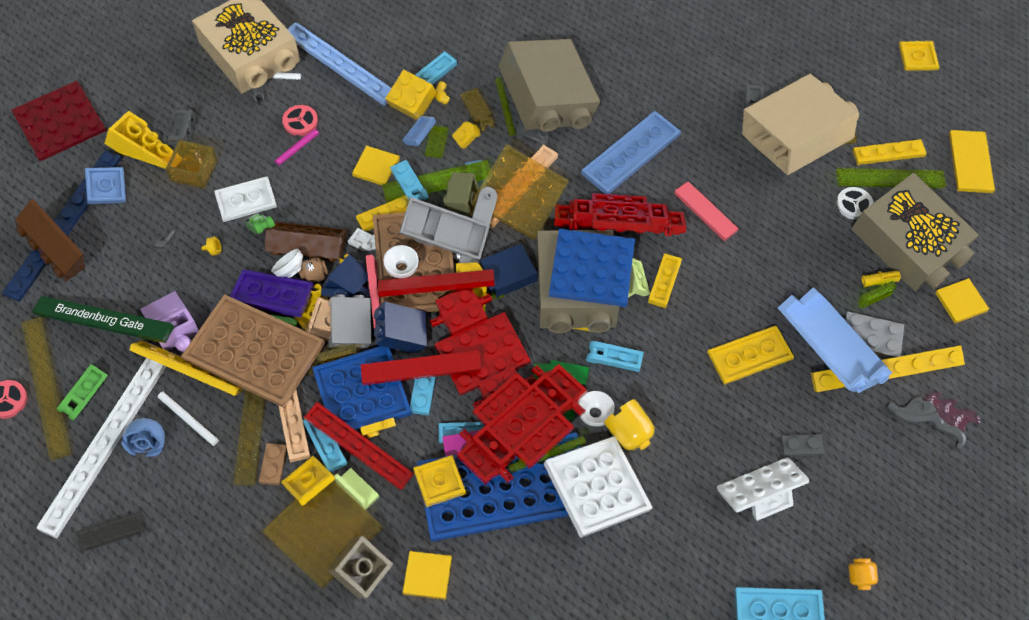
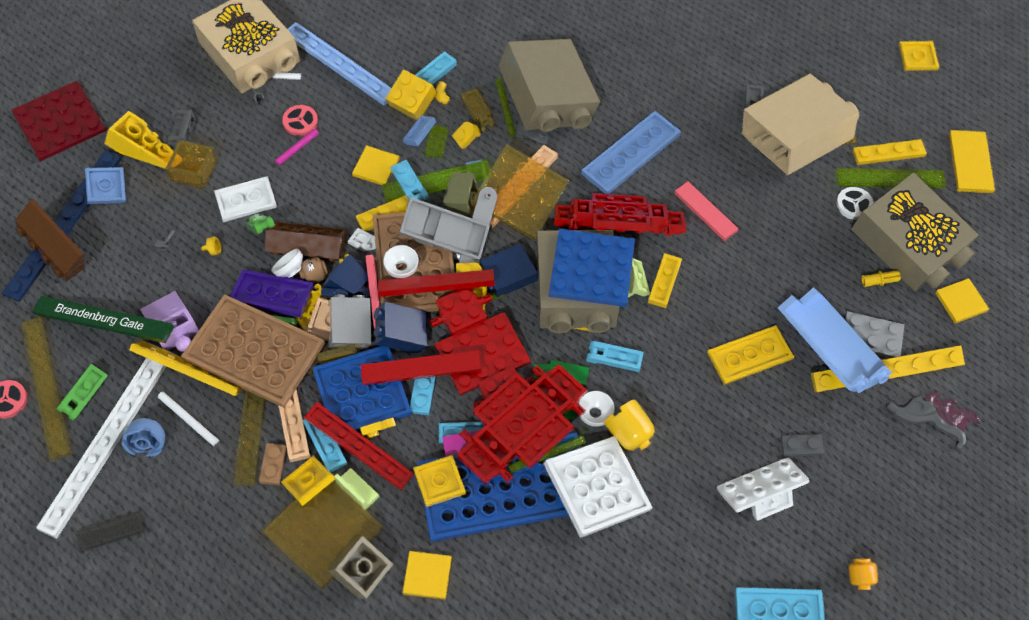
(876, 295): clear neon green tile -> none

